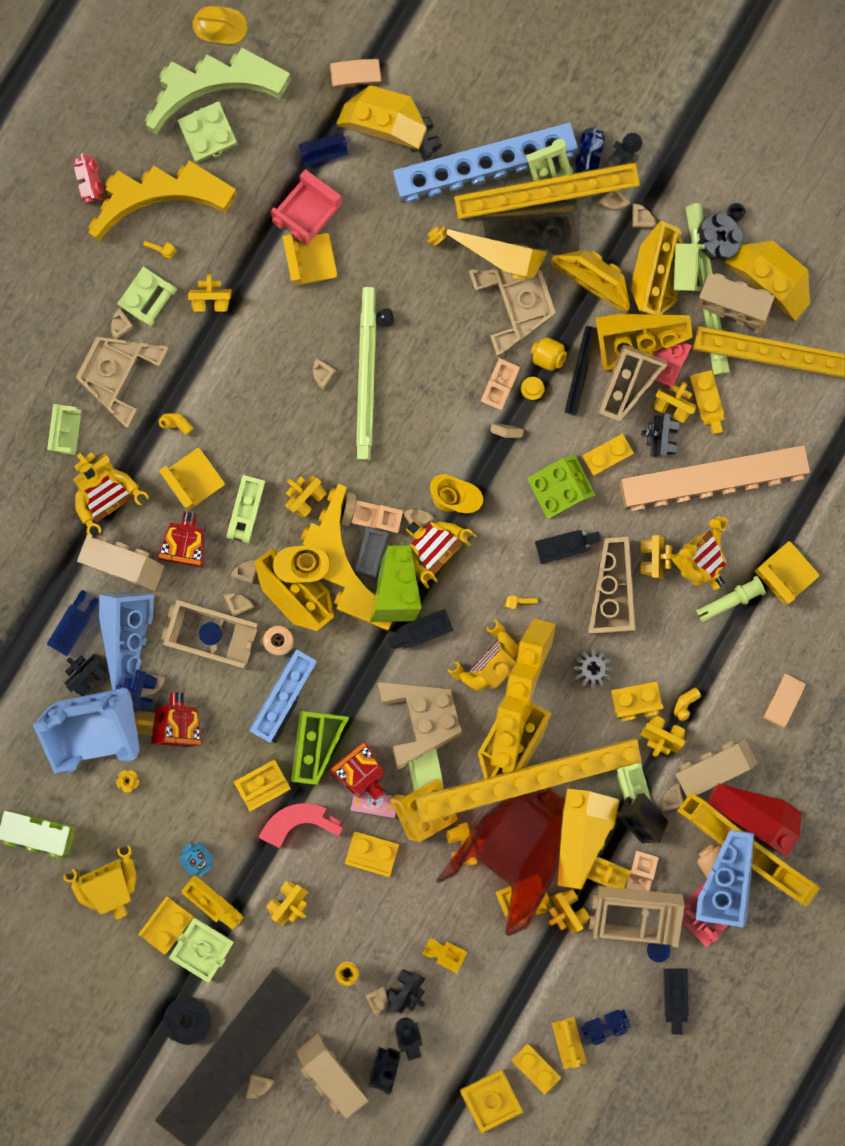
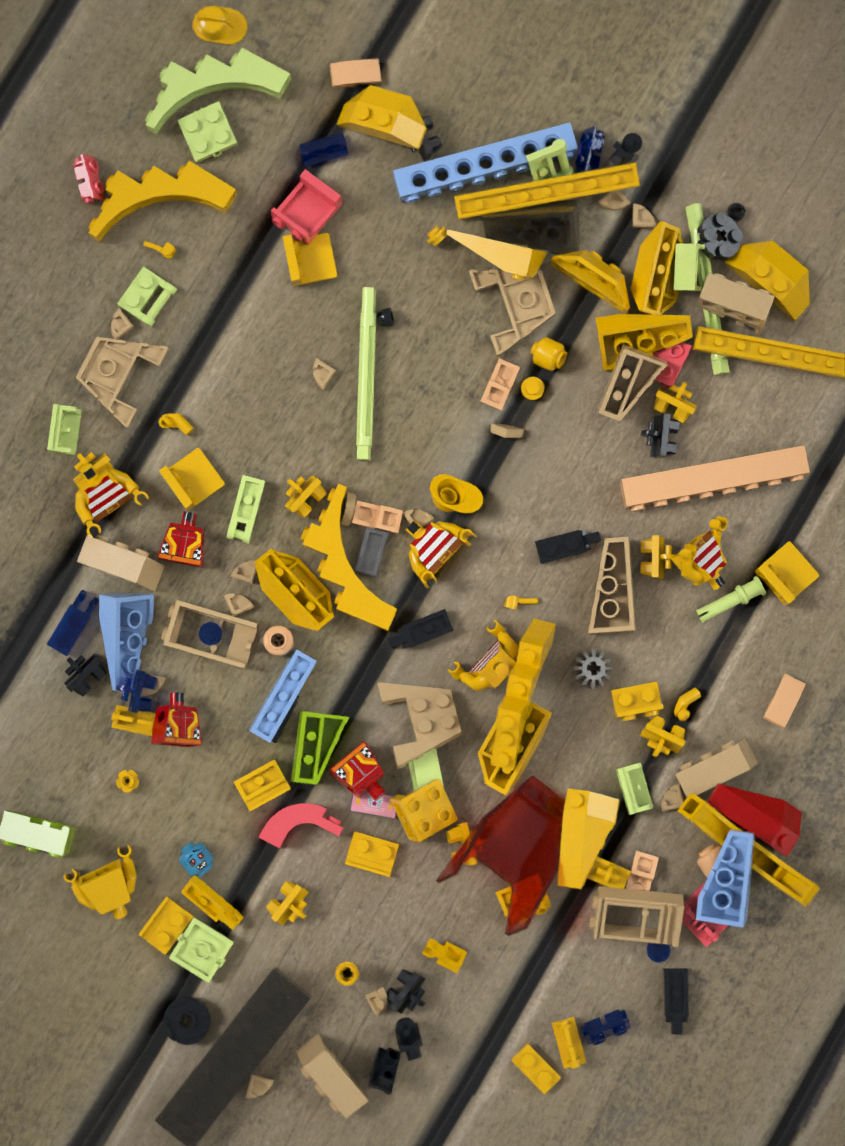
(88, 729): light blue windscreen -> none
(199, 296): yellow hips -> none
(301, 564): yellow piece -> none
(396, 587): lime wedge -> none
(491, 1101): yellow plate -> none
(528, 779): yellow plate -> none
(560, 486): lime bracket -> none
(562, 903): yellow hips -> none
(580, 370): black axle -> none
(607, 455): yellow plate -> none
(643, 819): black hinge -> none
(707, 400): yellow hinge -> none

